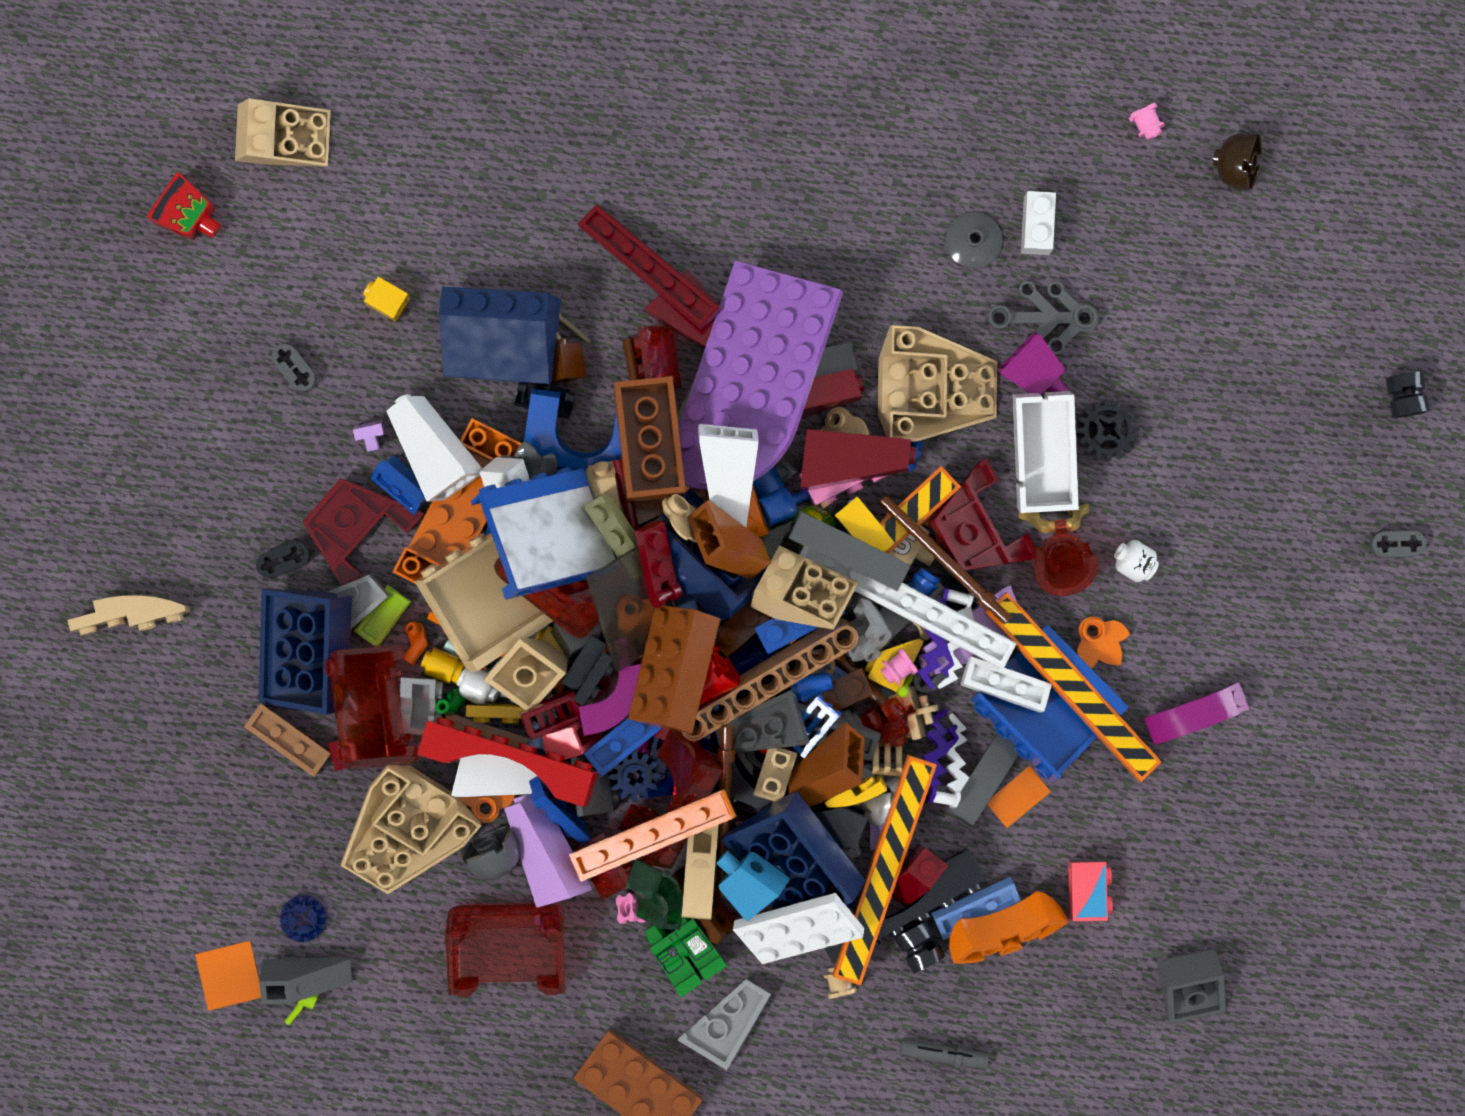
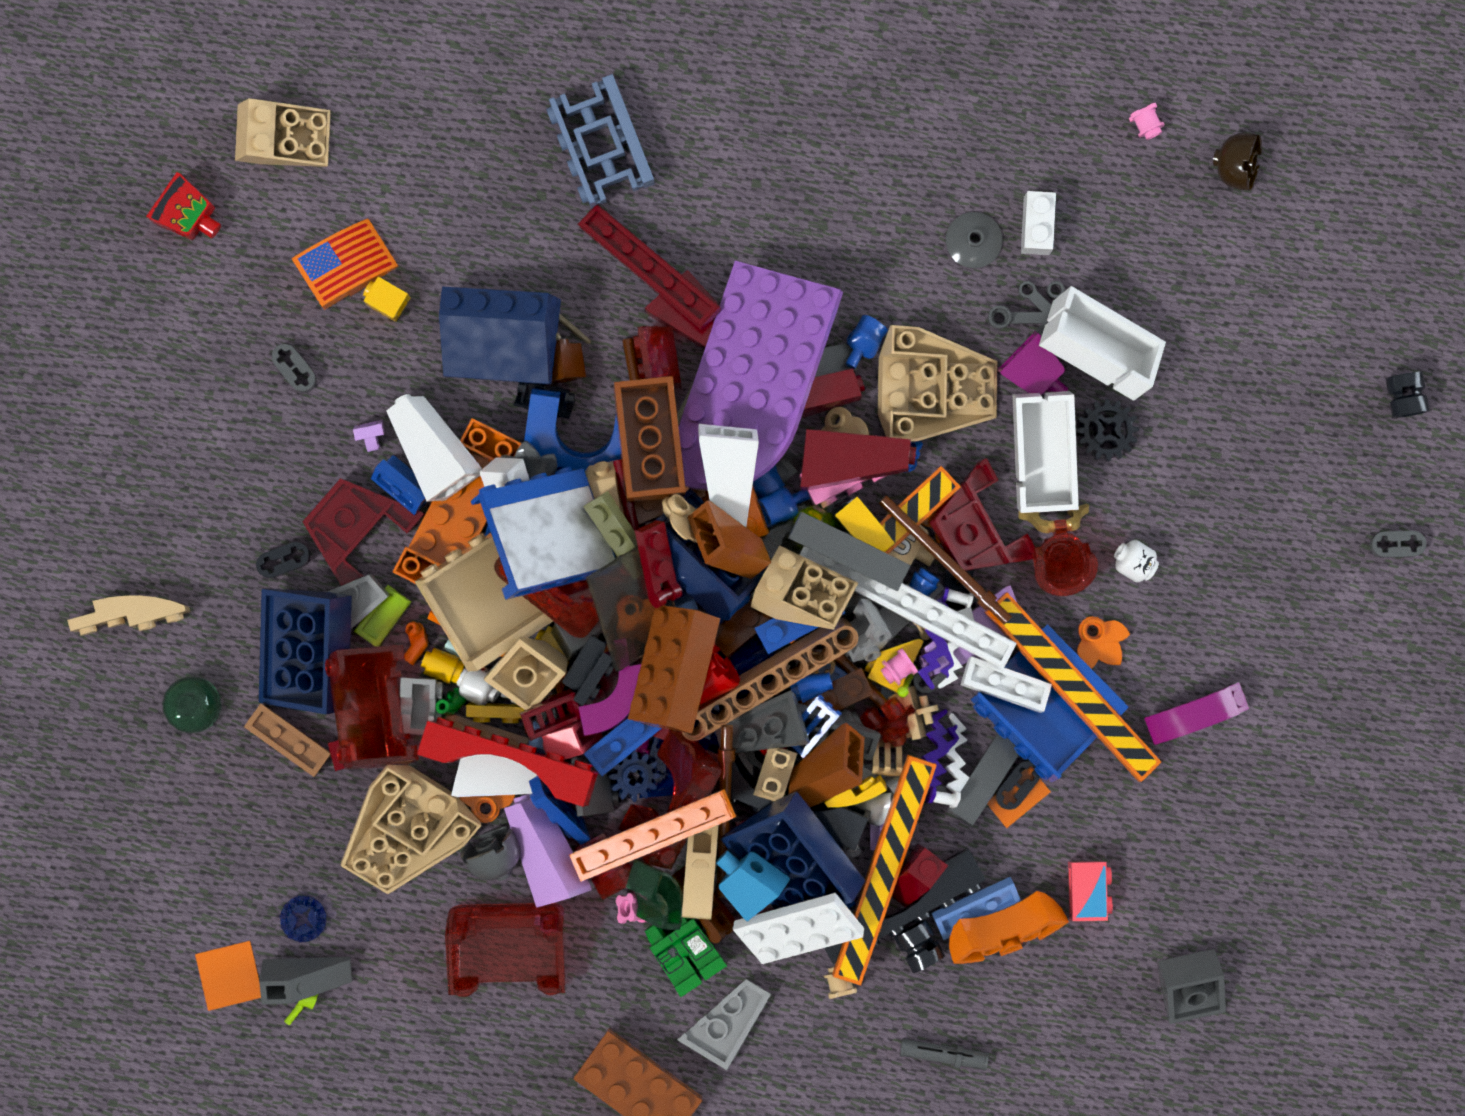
(191, 704): none -> clear green cylinder
(344, 263): none -> slope
(620, 134): none -> sand blue fence
(865, 340): none -> blue piece
(1011, 781): none -> black beam
(1102, 343): none -> white piece

